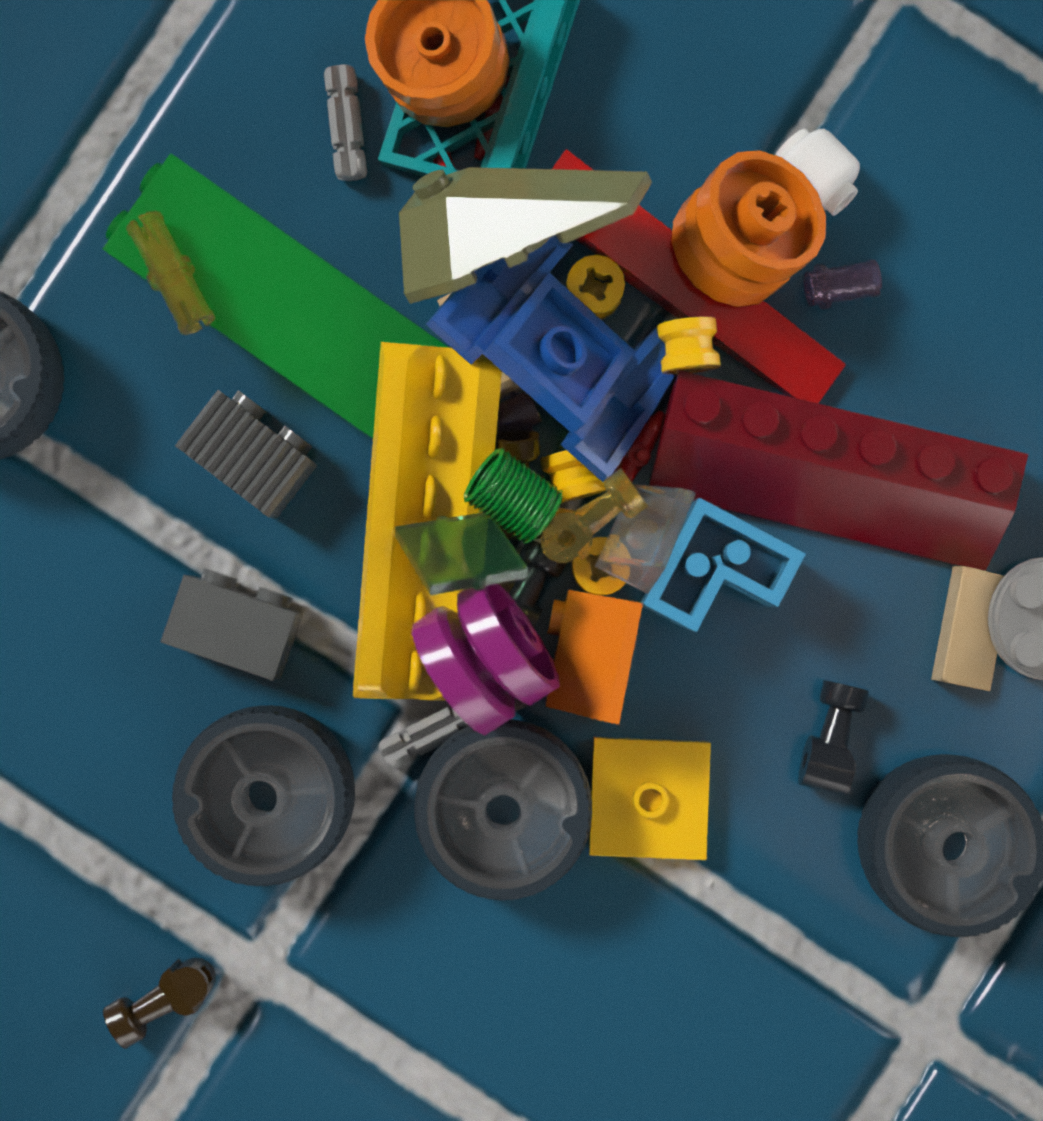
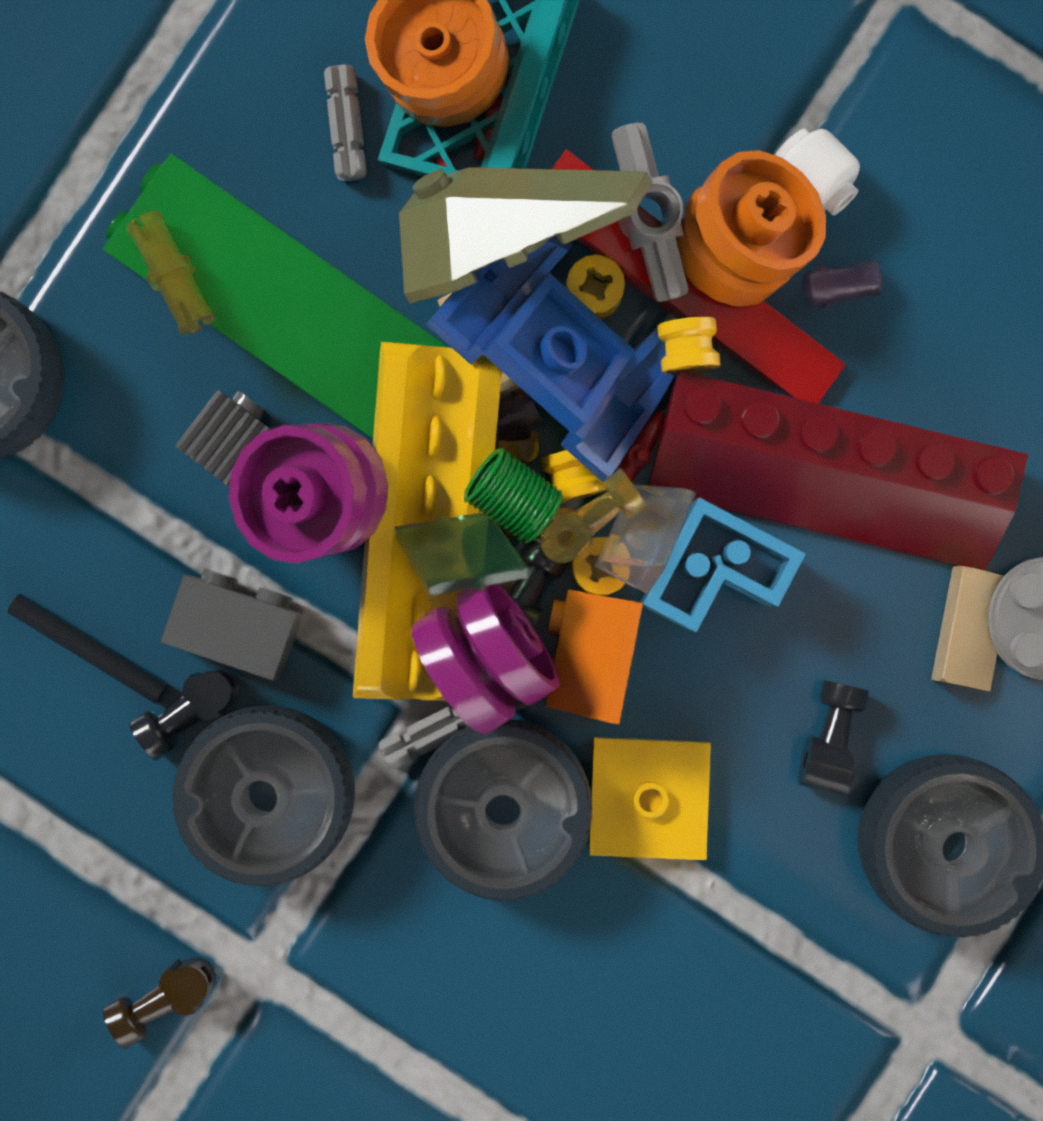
(87, 648): none -> black bar
(204, 698): none -> black leg
(308, 491): none -> magenta wheel
(659, 243): none -> light grey axle

